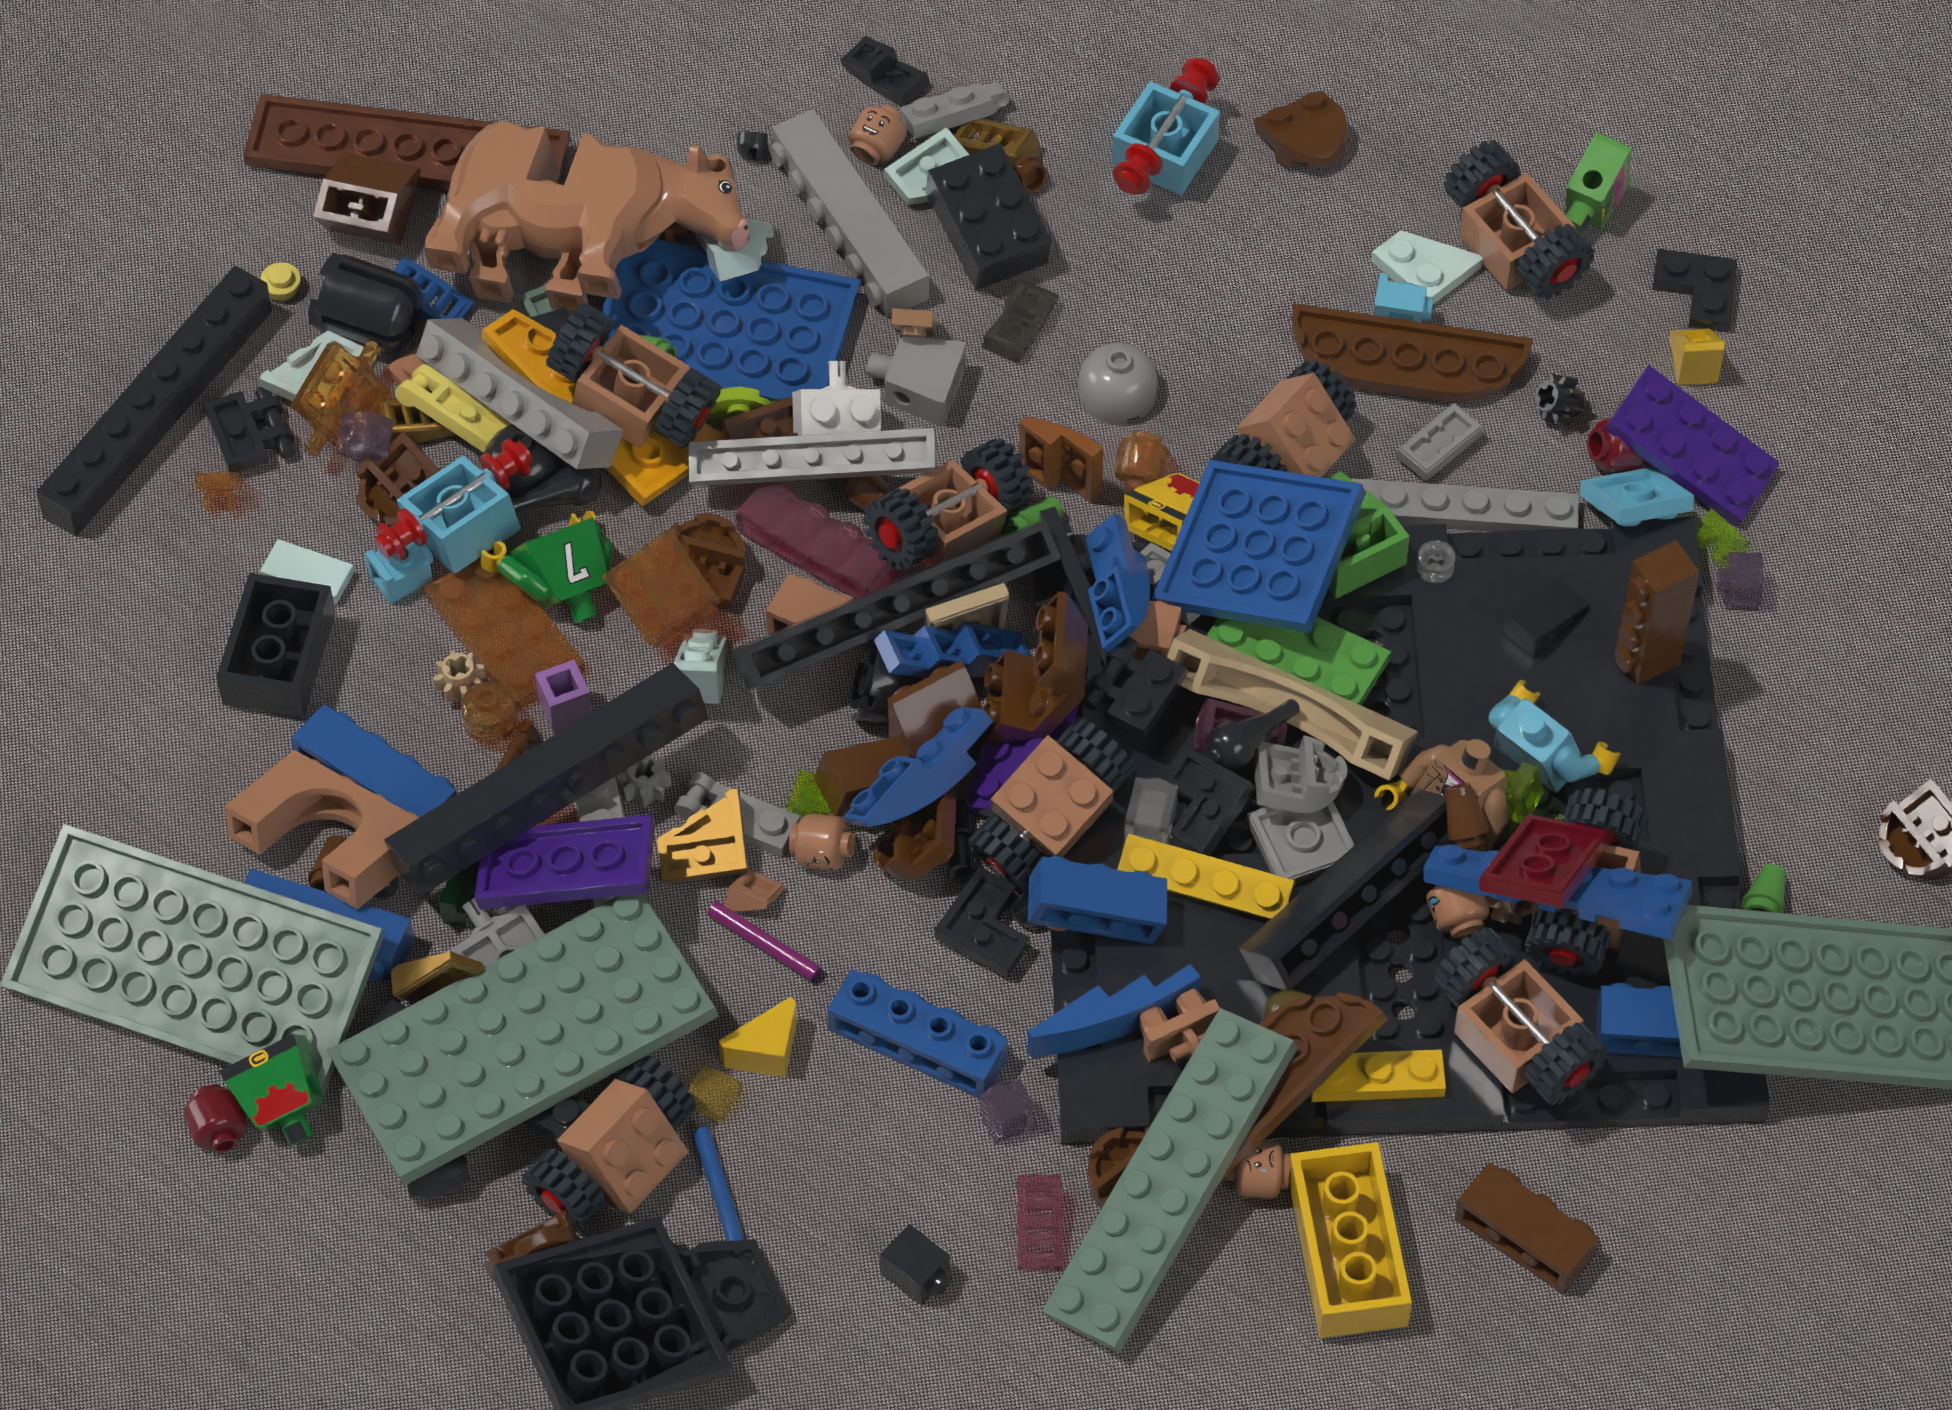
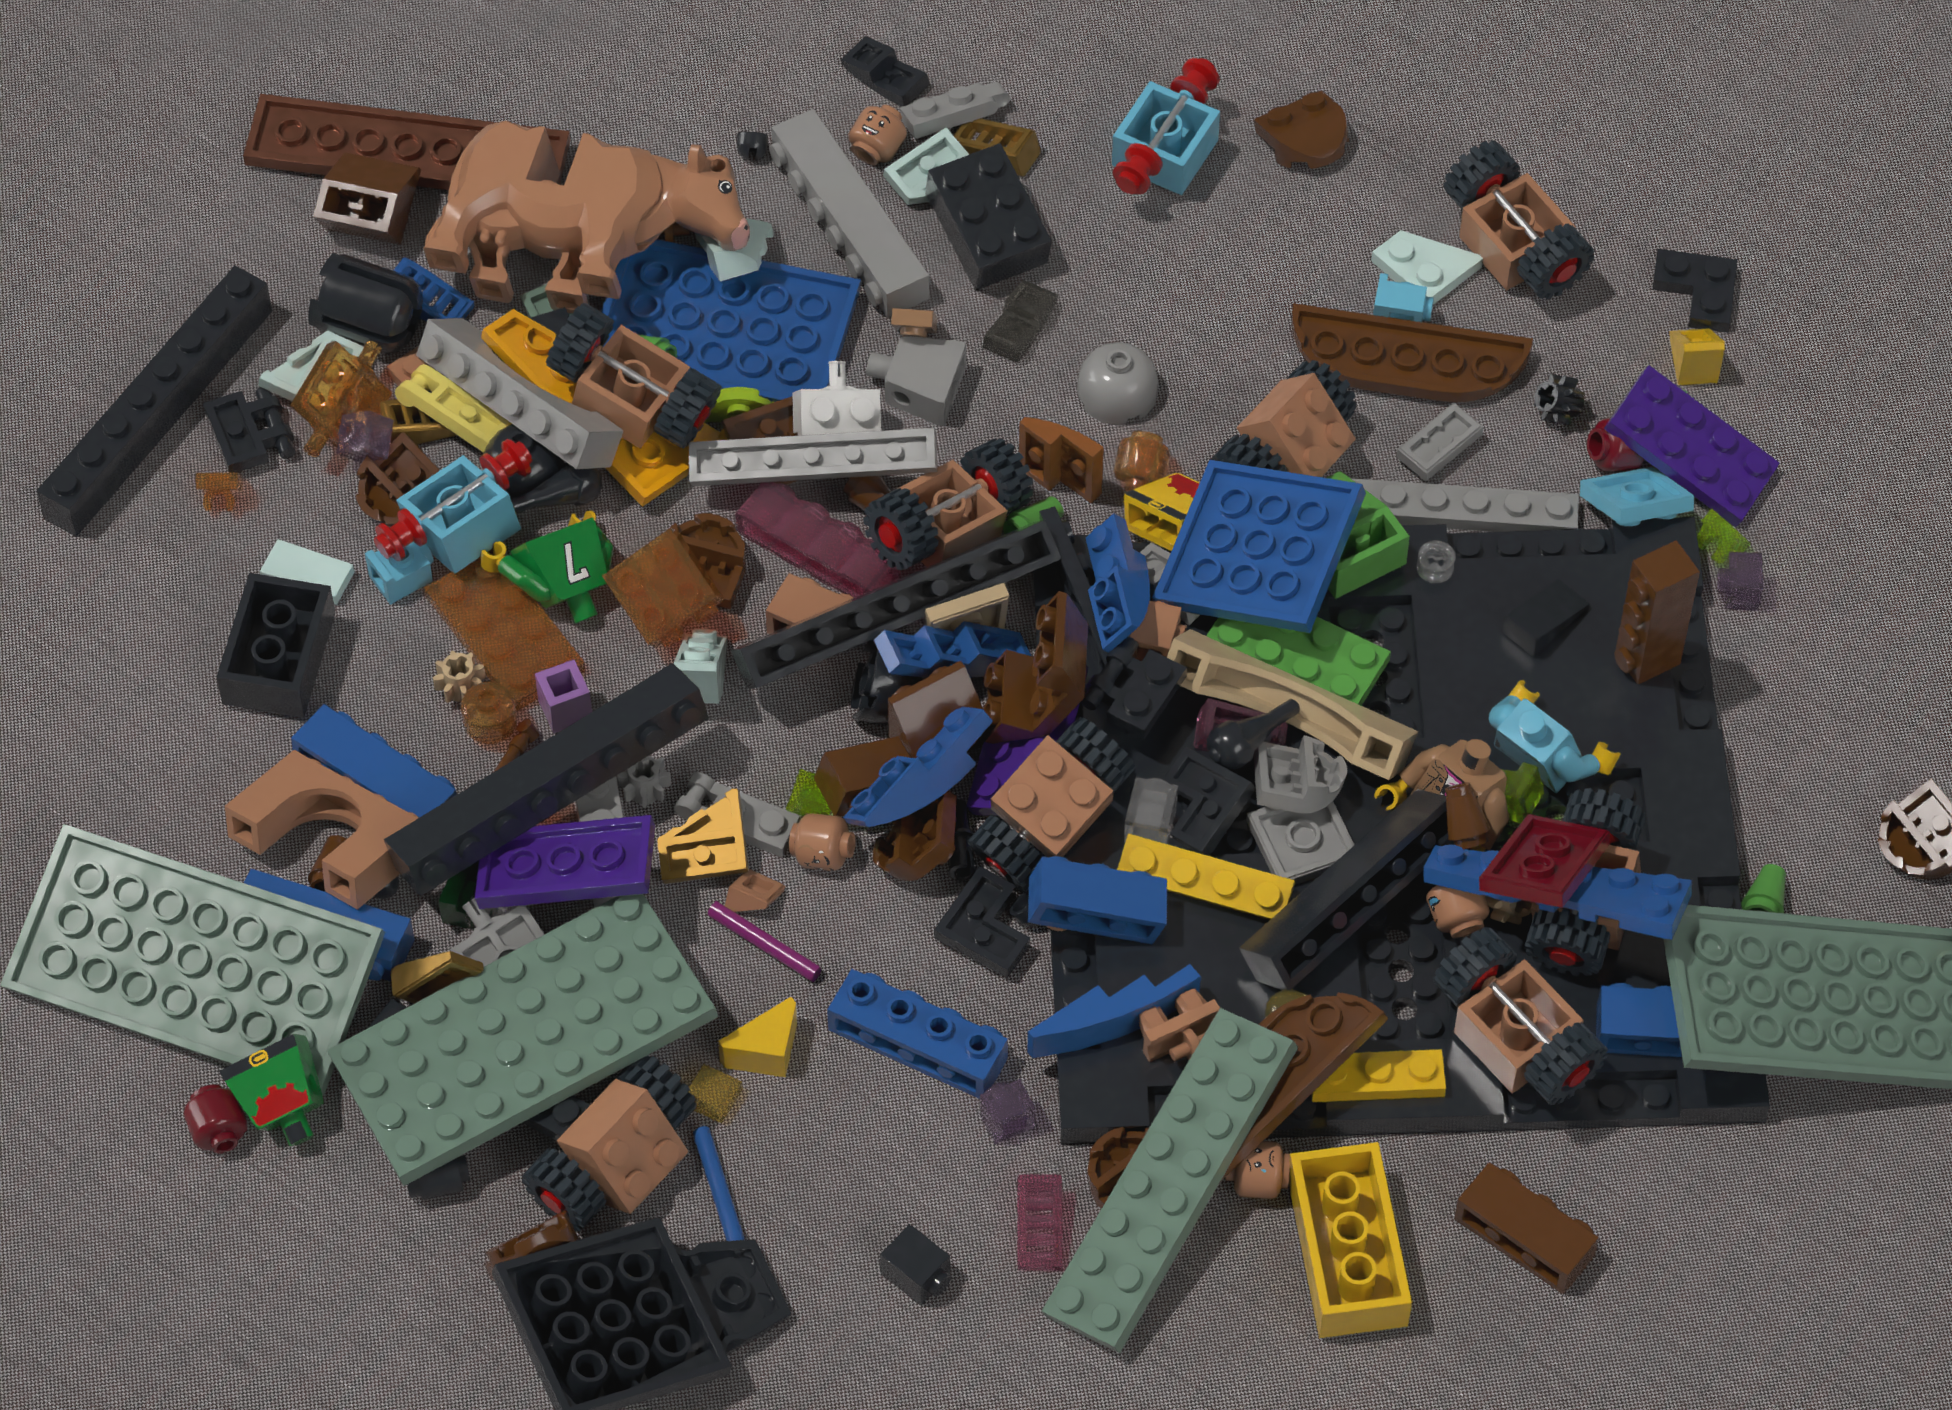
(282, 280): light yellow plate -> none
(1031, 172): reddish brown plate -> none
(1598, 182): bright green torso -> none

